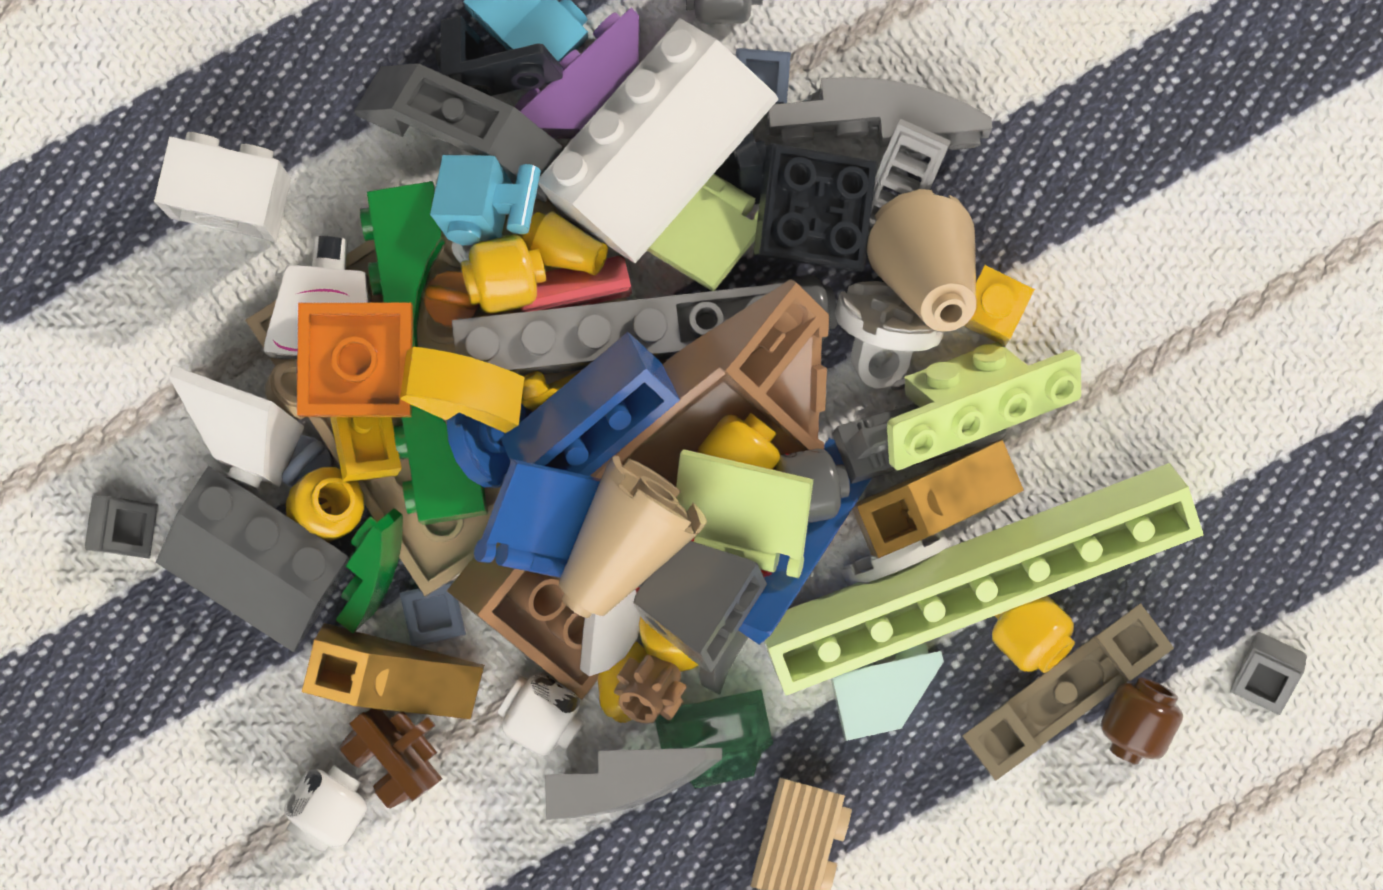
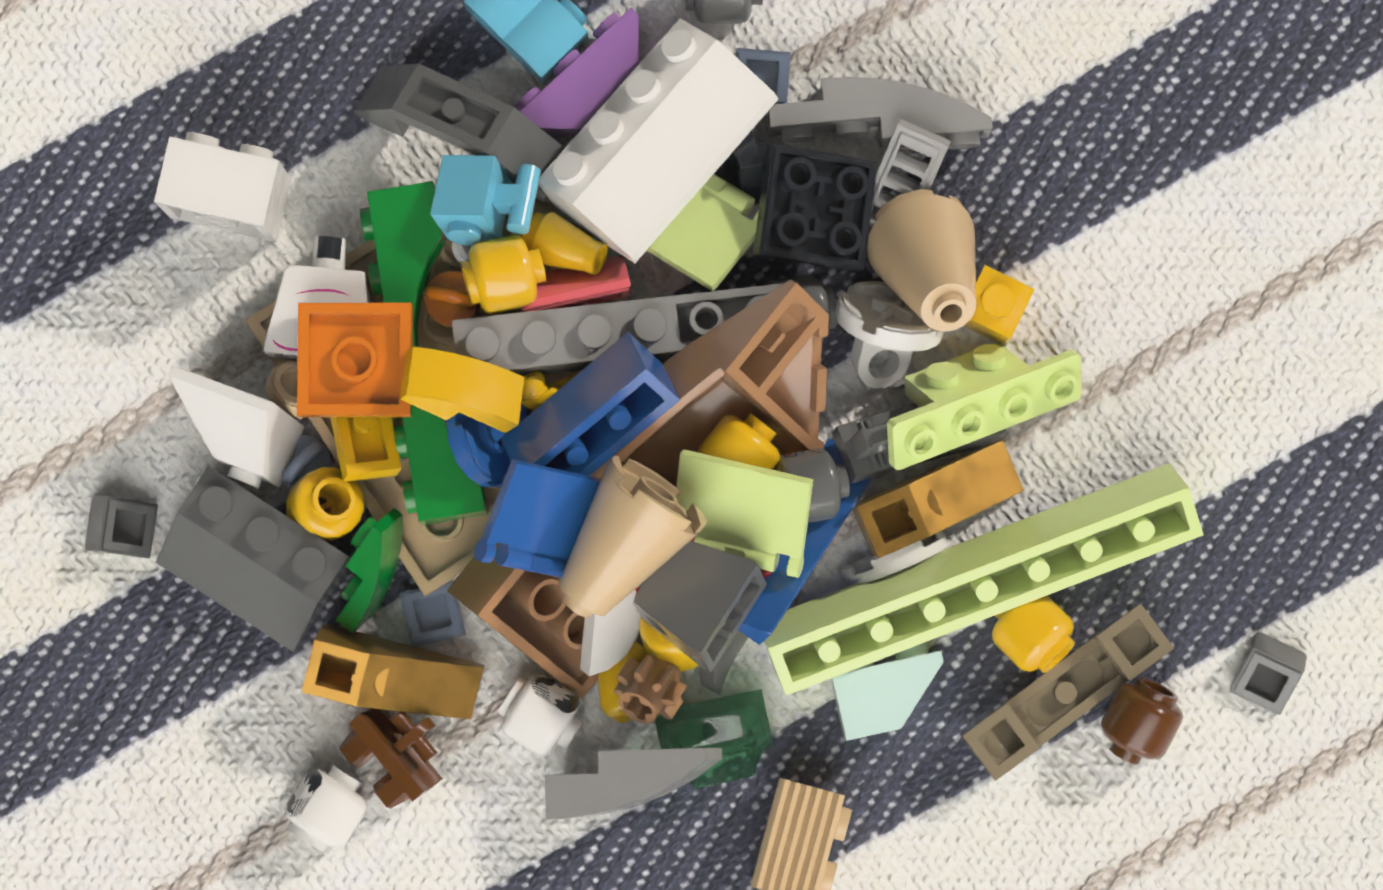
(463, 59): black bracket -> none

